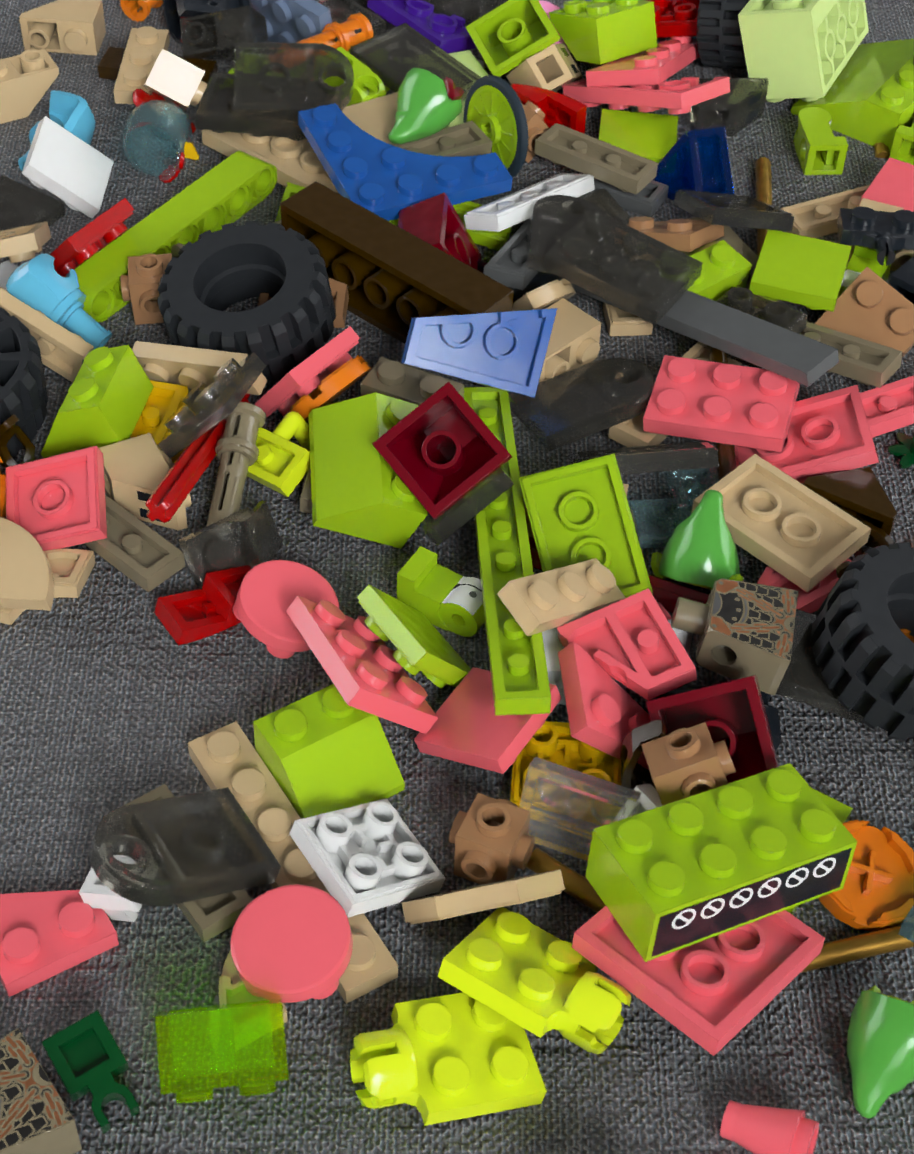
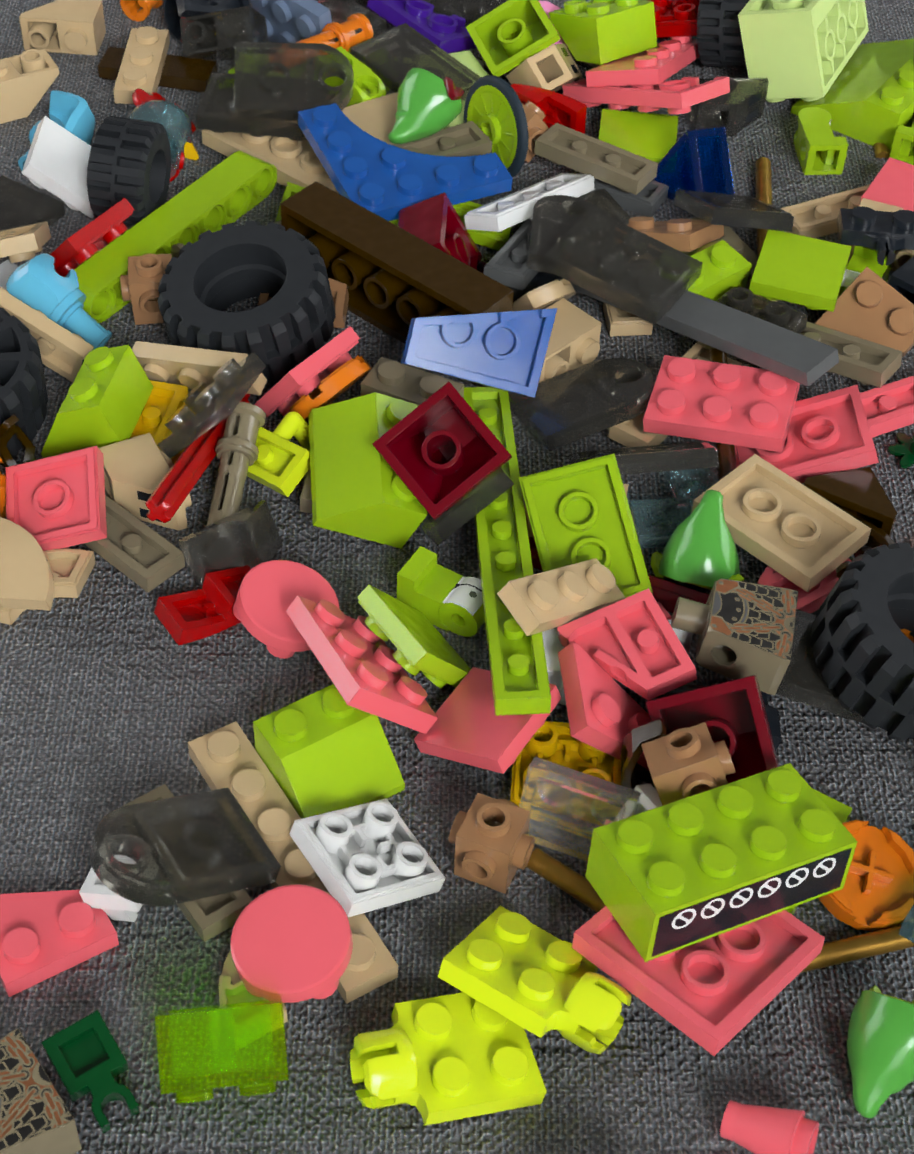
(131, 163): none -> black tyre
(176, 80): slope -> none
(483, 897): tan tile -> none

